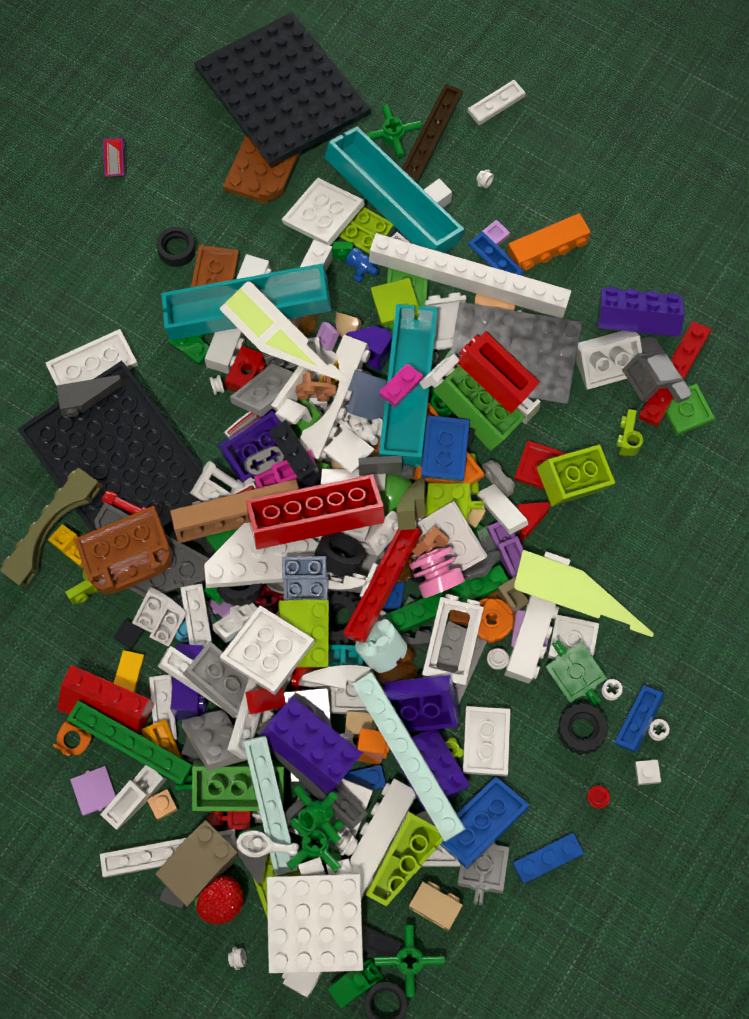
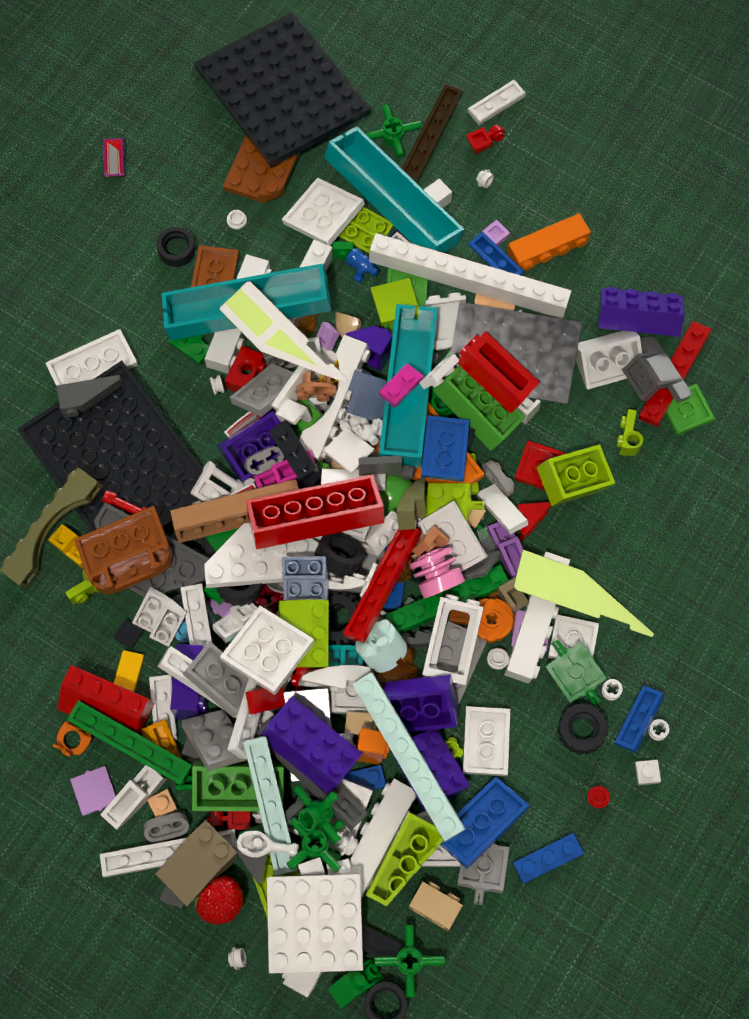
(166, 827): none -> light grey plate
(236, 219): none -> white plate
(481, 140): none -> red plate

